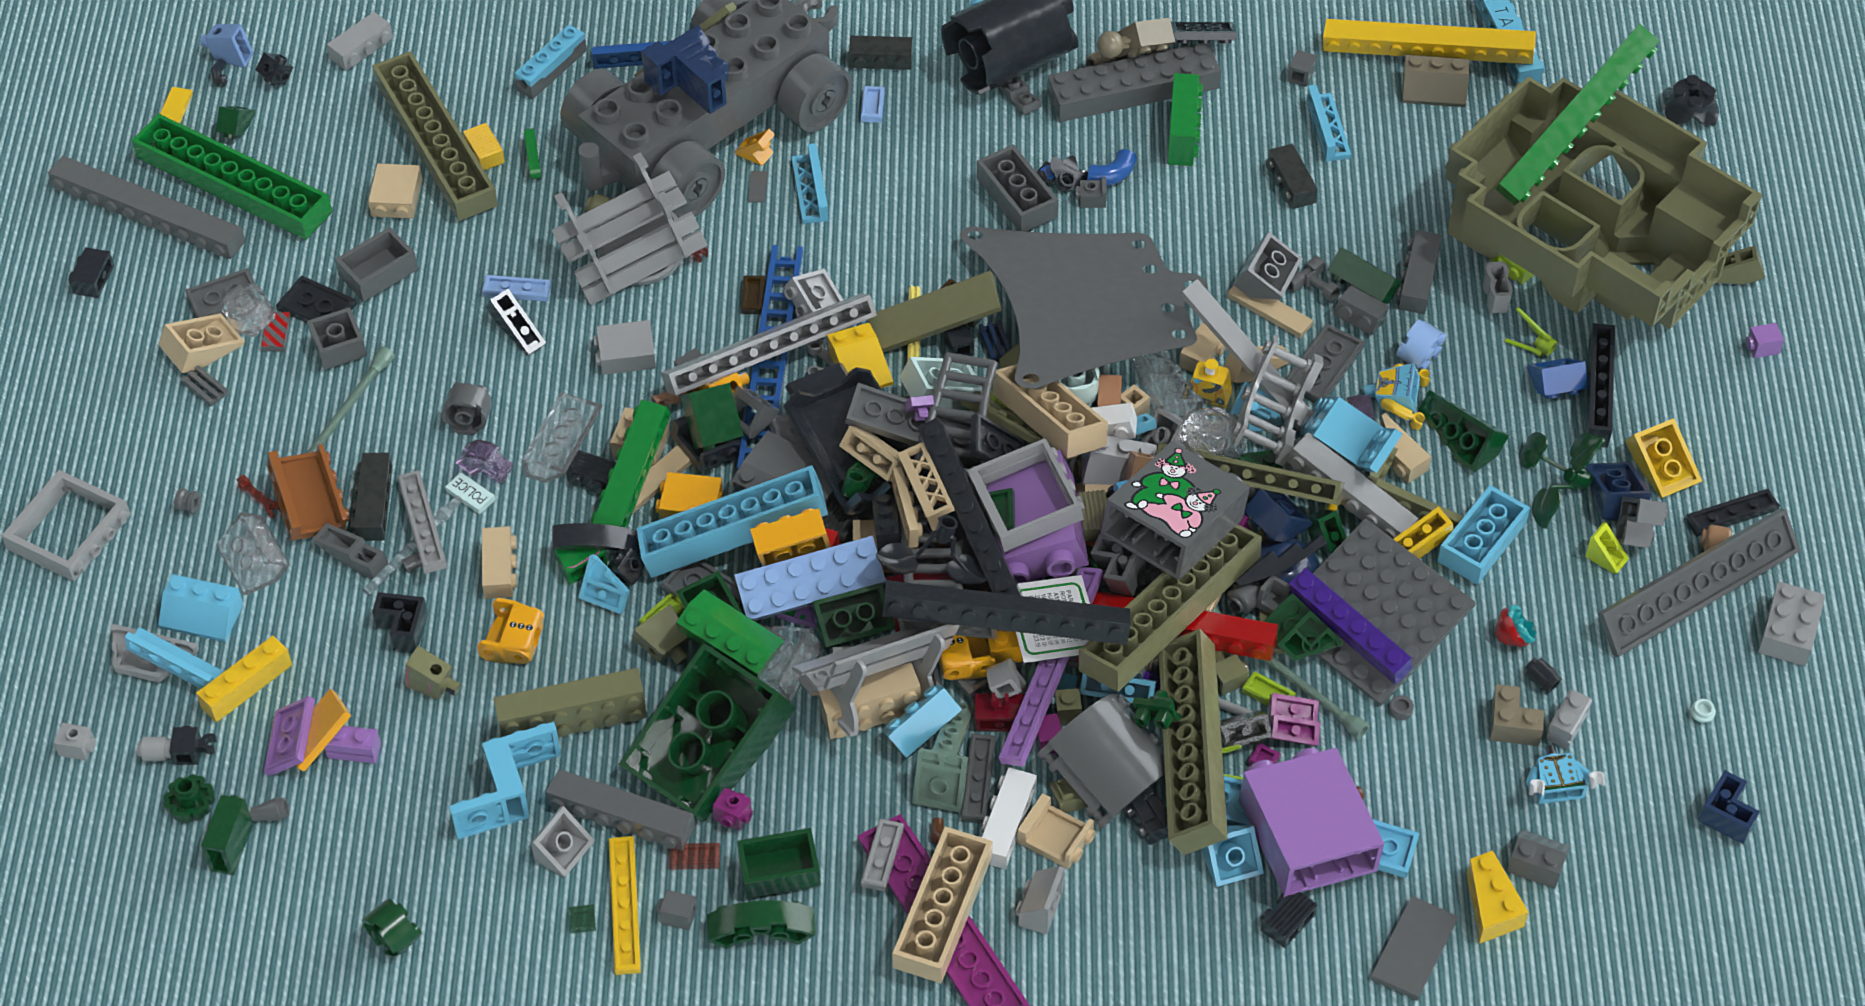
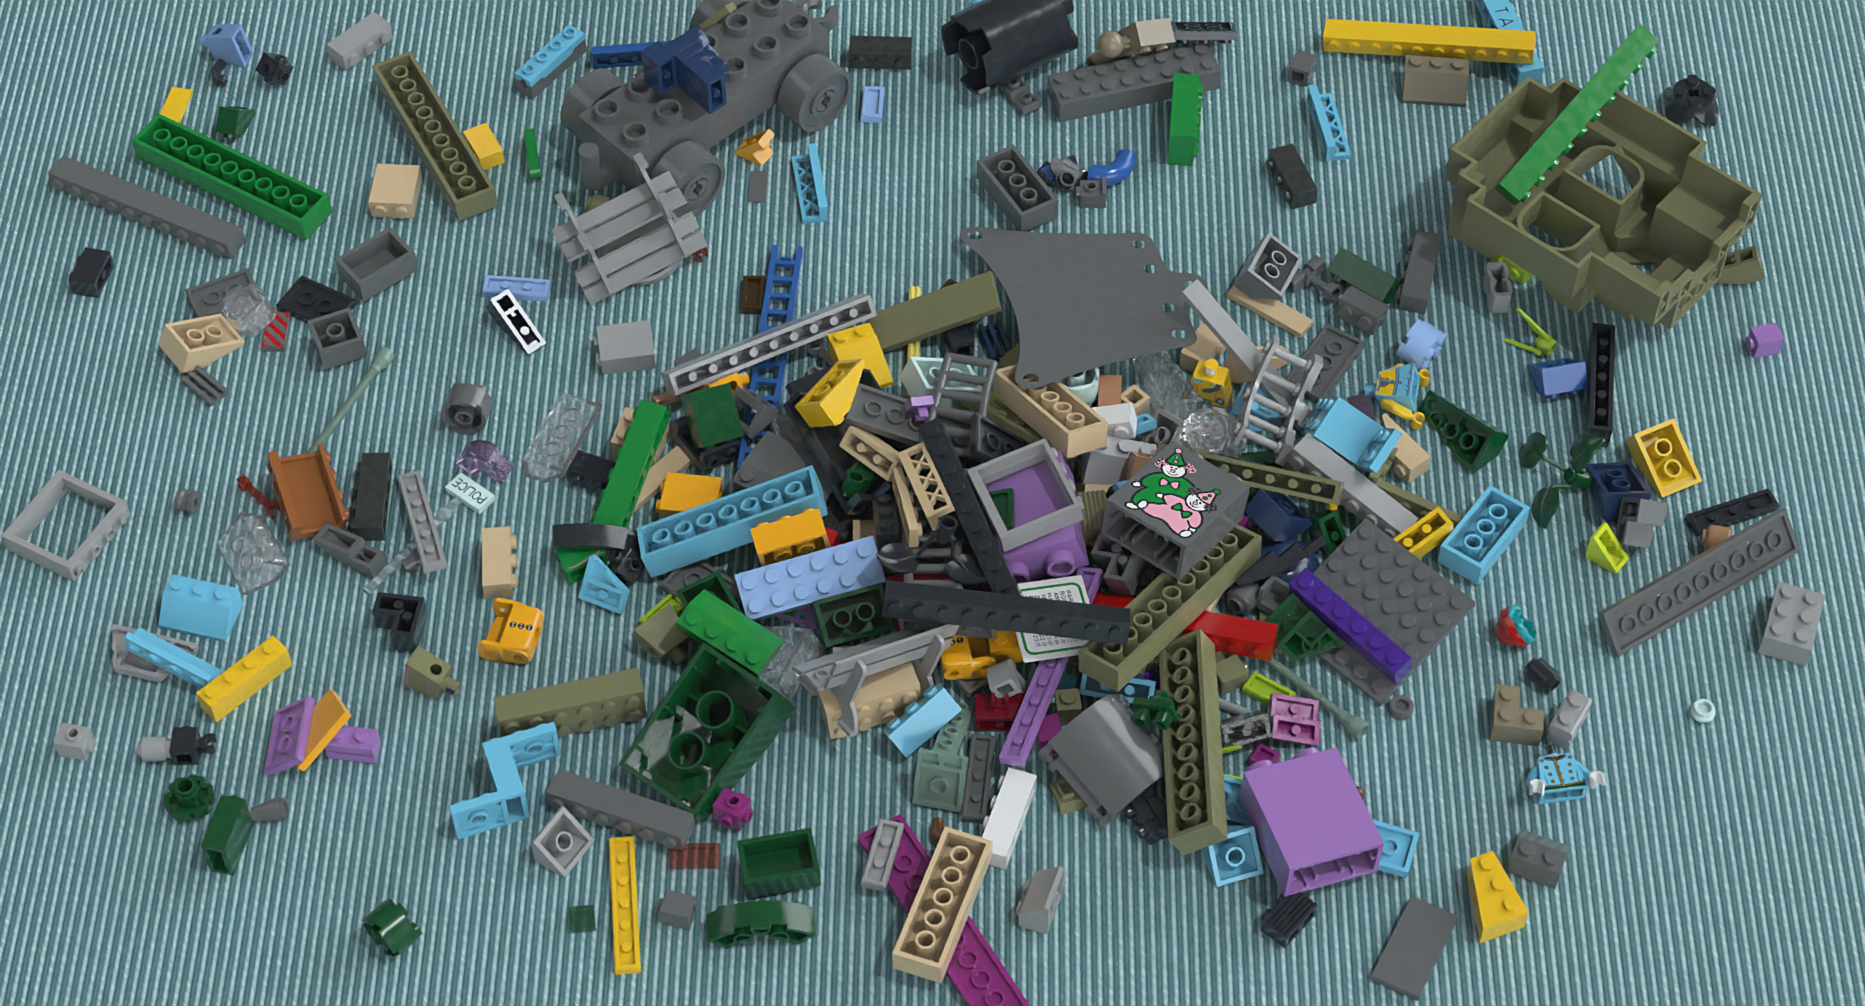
(811, 292): light grey plate -> none
(832, 394): none -> yellow slope
(1055, 833): tan panel -> none
(1726, 812): dark blue brick -> none

